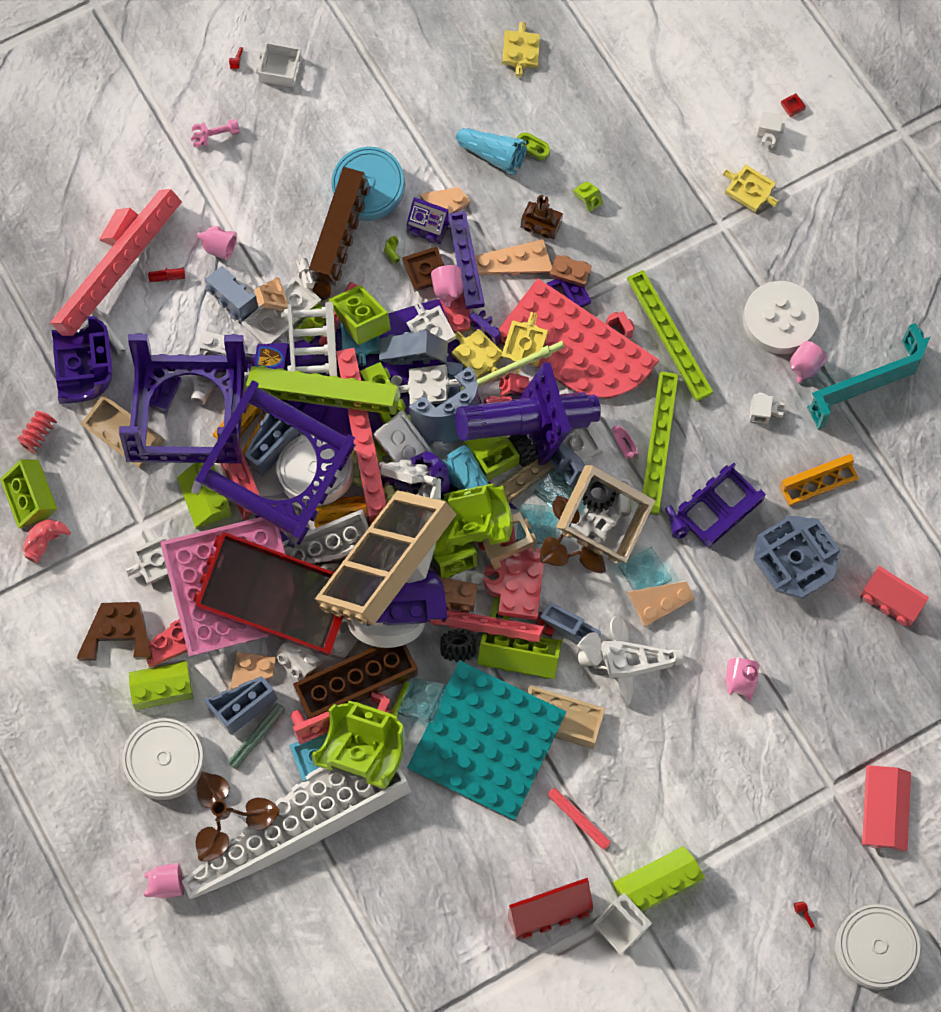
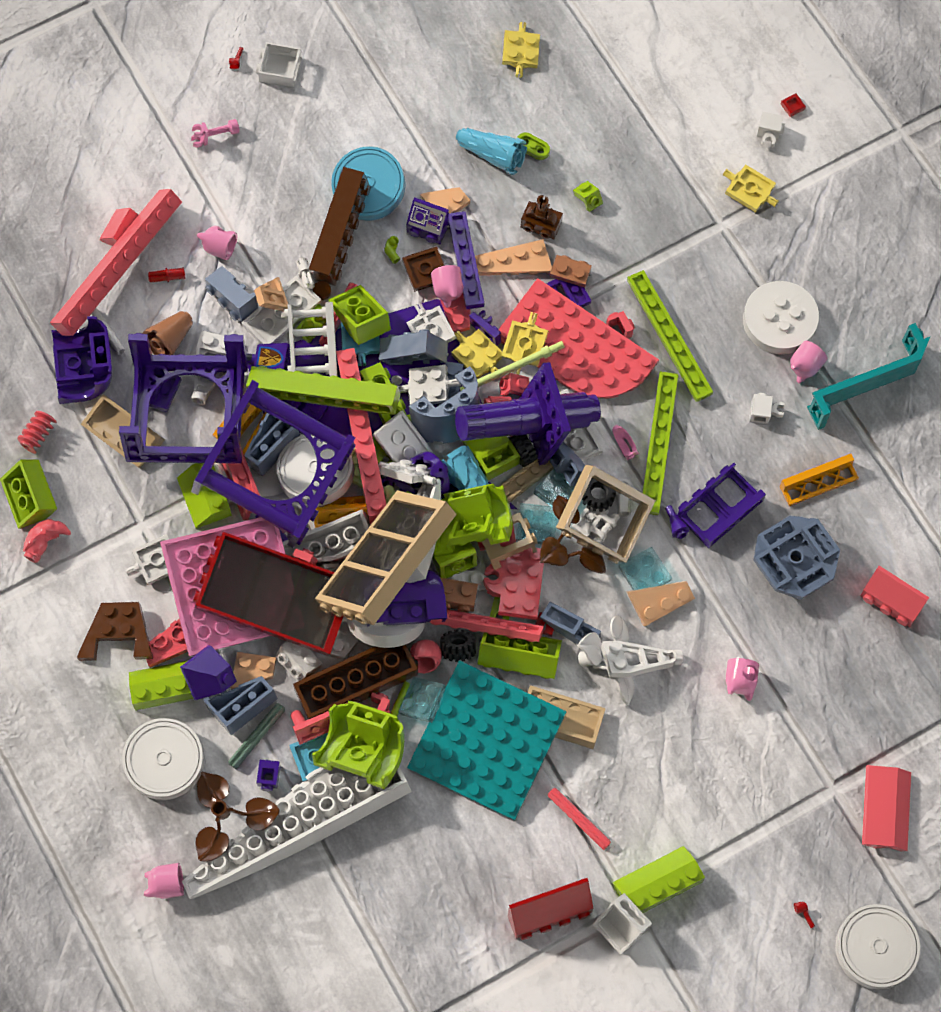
(169, 333): none -> nougat cone
(207, 674): none -> dark purple slope
(265, 768): none -> dark purple brick
(305, 555): none -> coral plate
(427, 654): none -> coral hair

